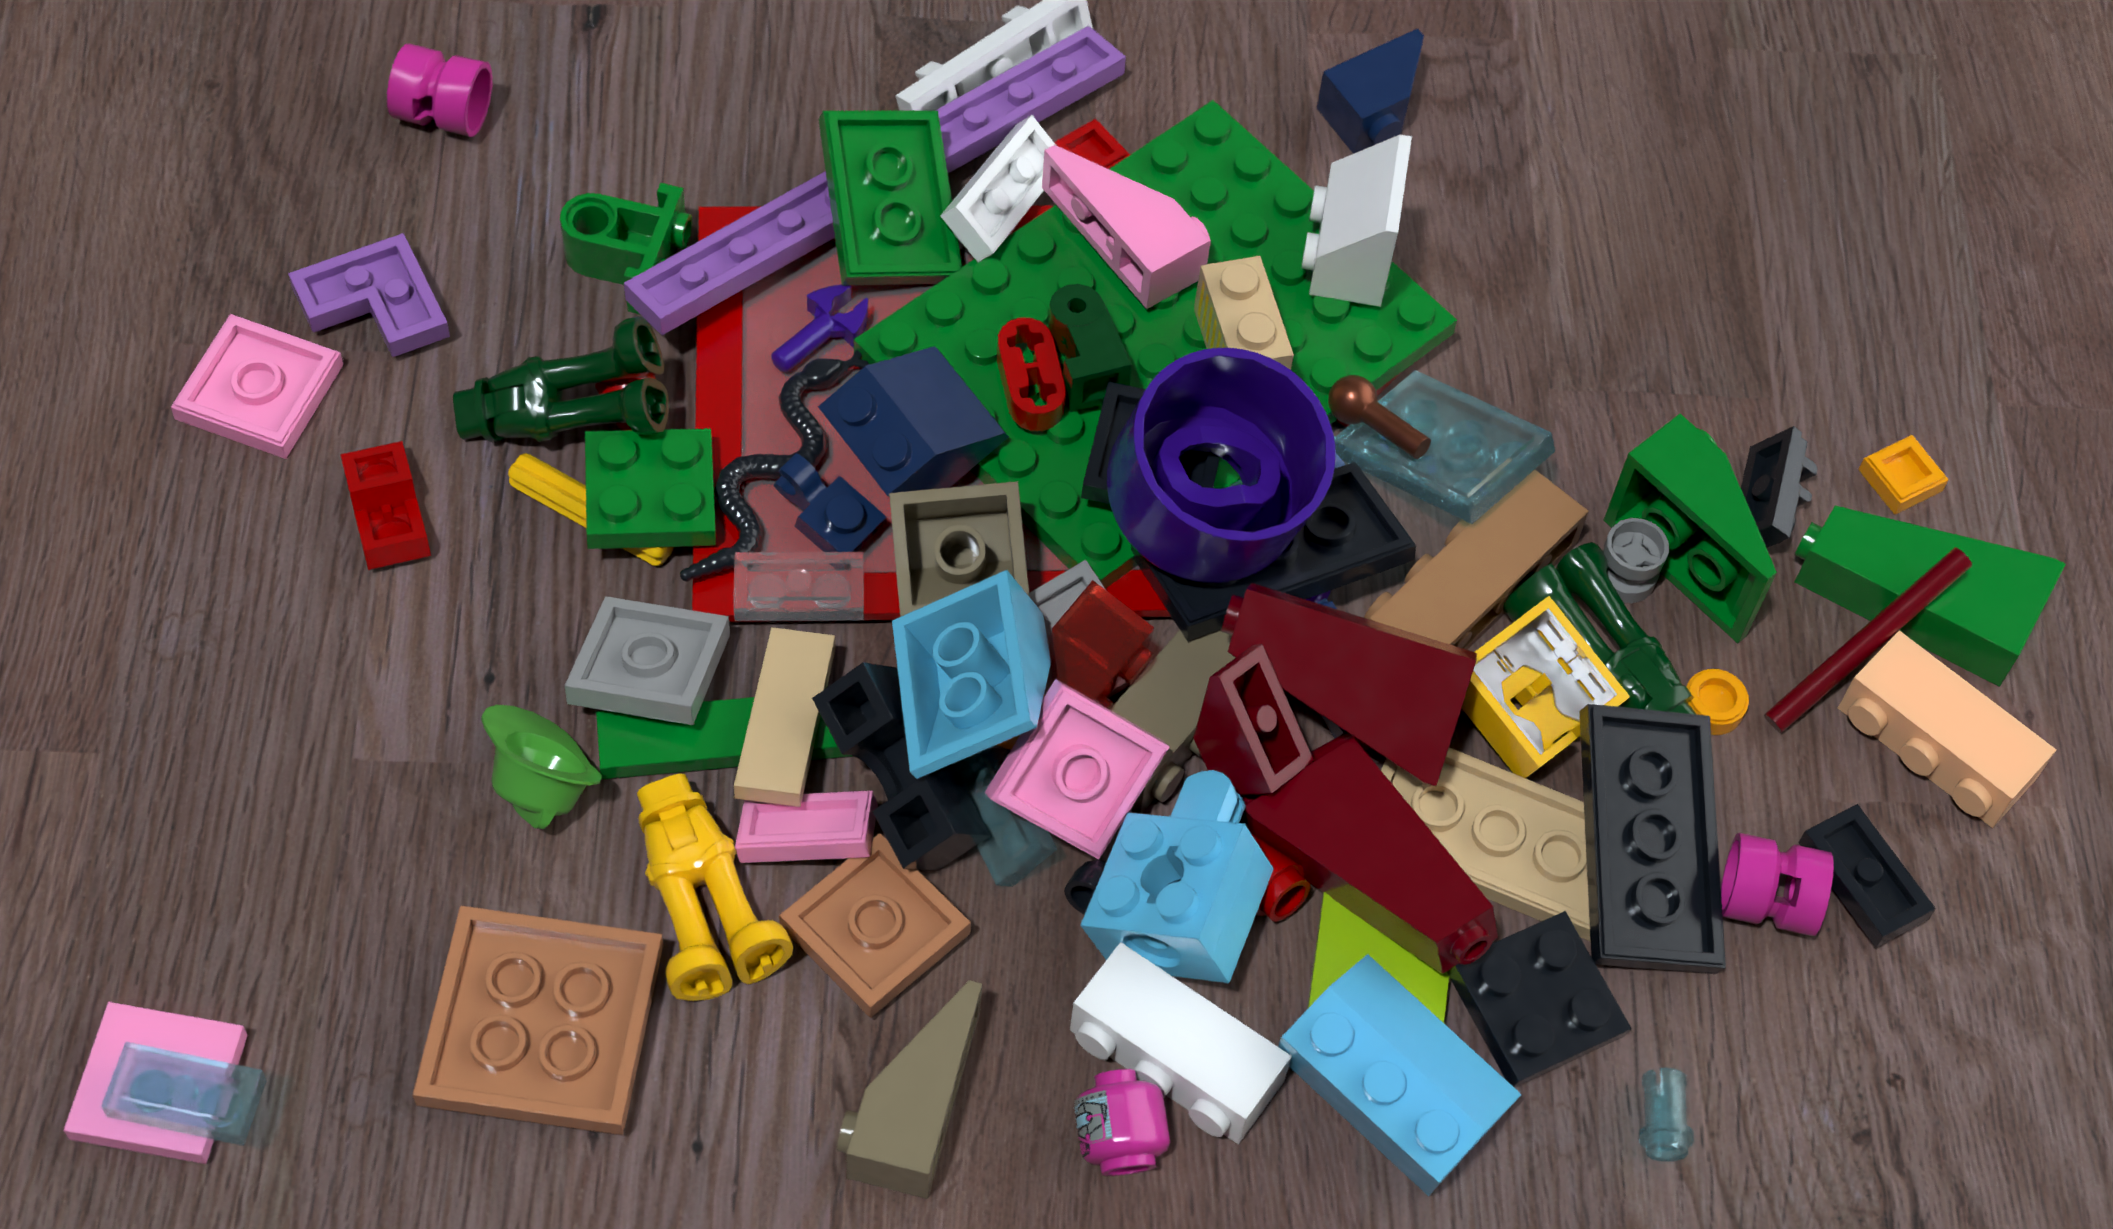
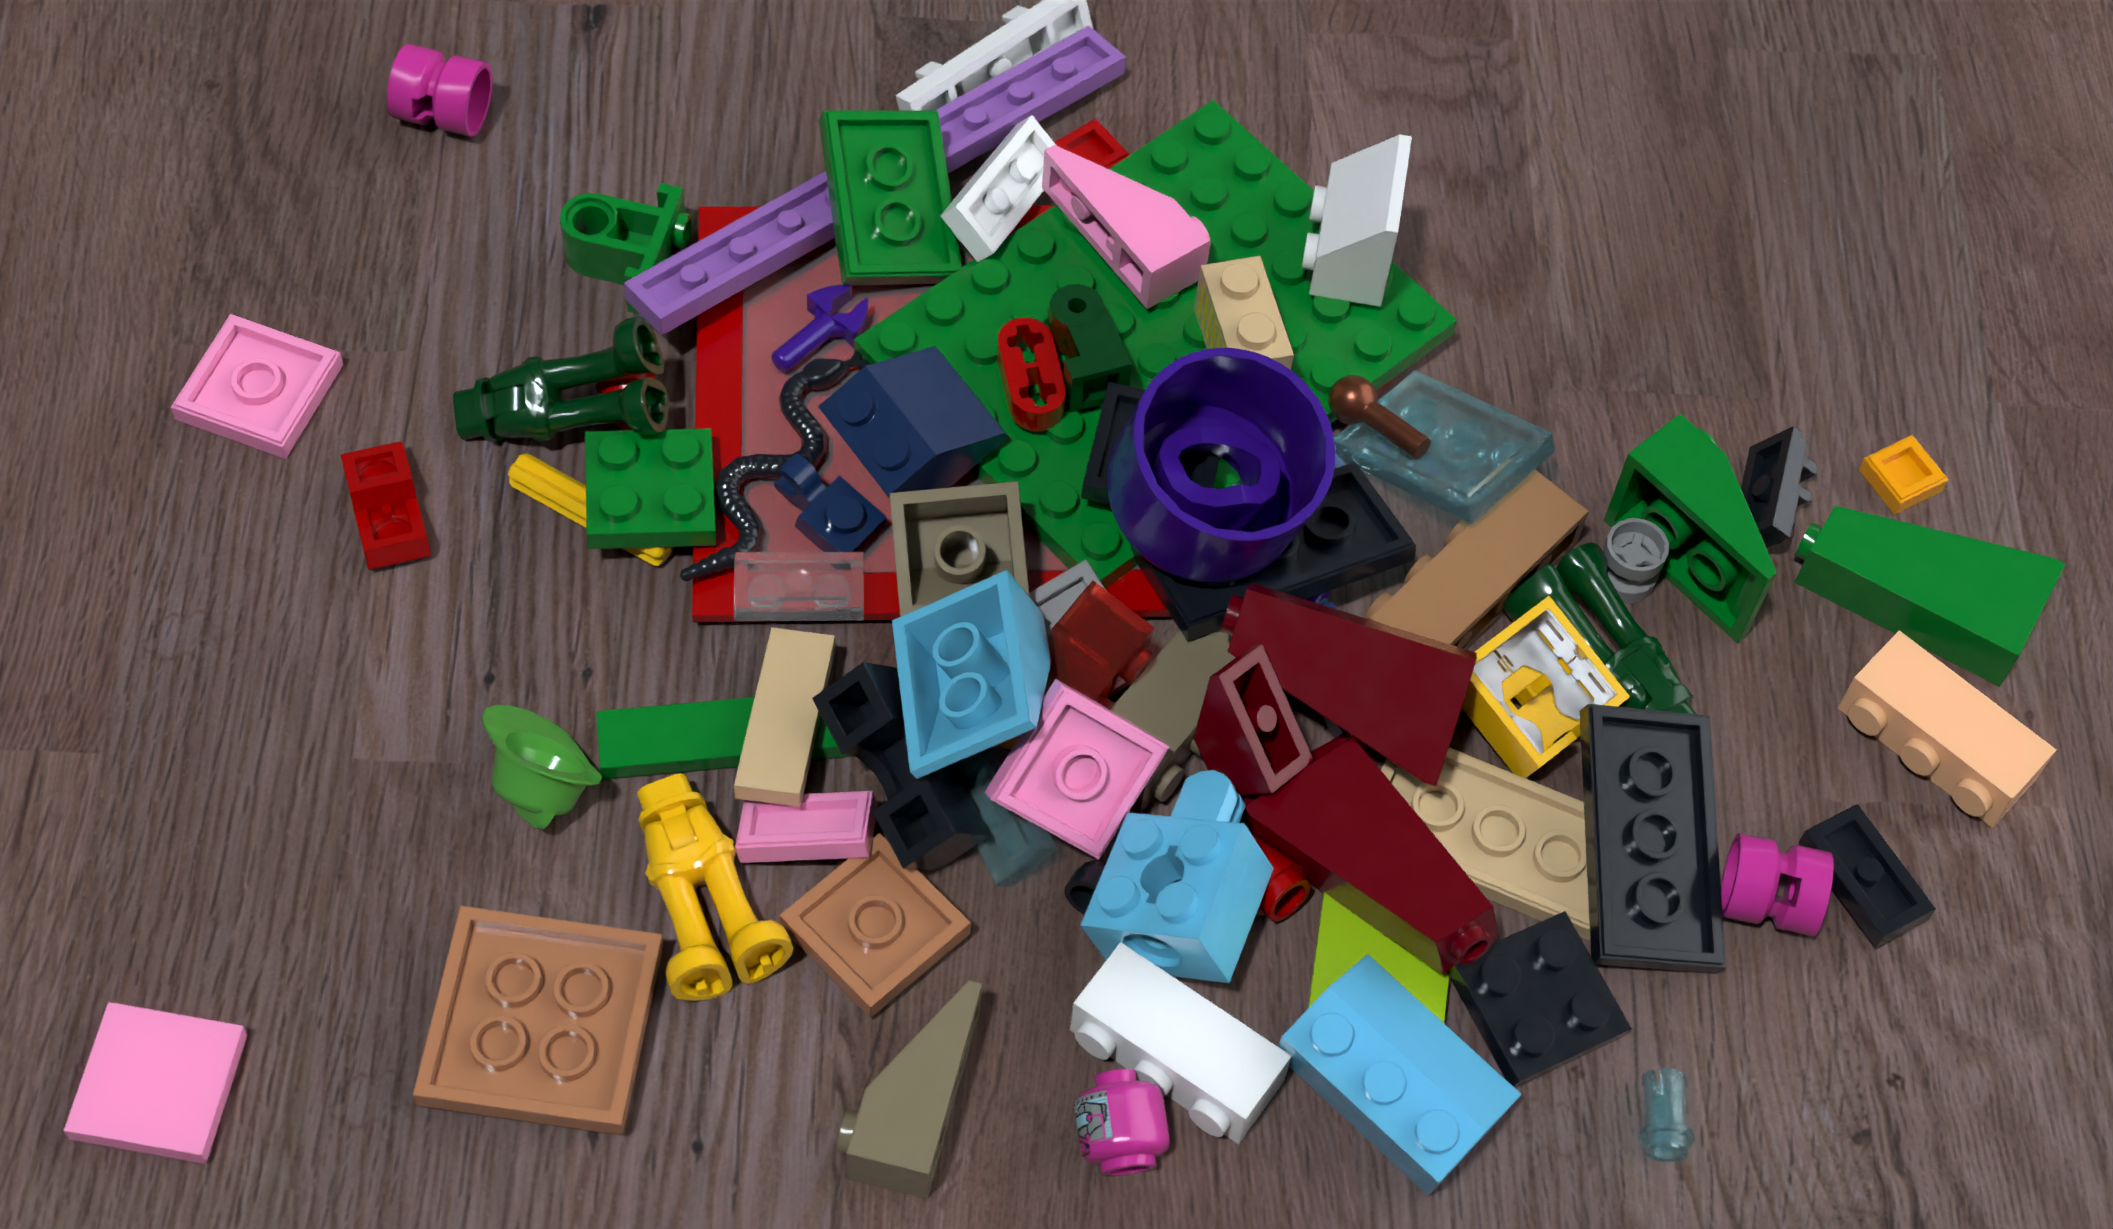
(184, 1093): clear light blue plate -> none
(375, 280): medium lavender plate -> none
(648, 660): light grey plate -> none
(1371, 93): dark blue slope -> none
(1720, 697): light orange tile -> none
(1868, 639): dark red bar -> none

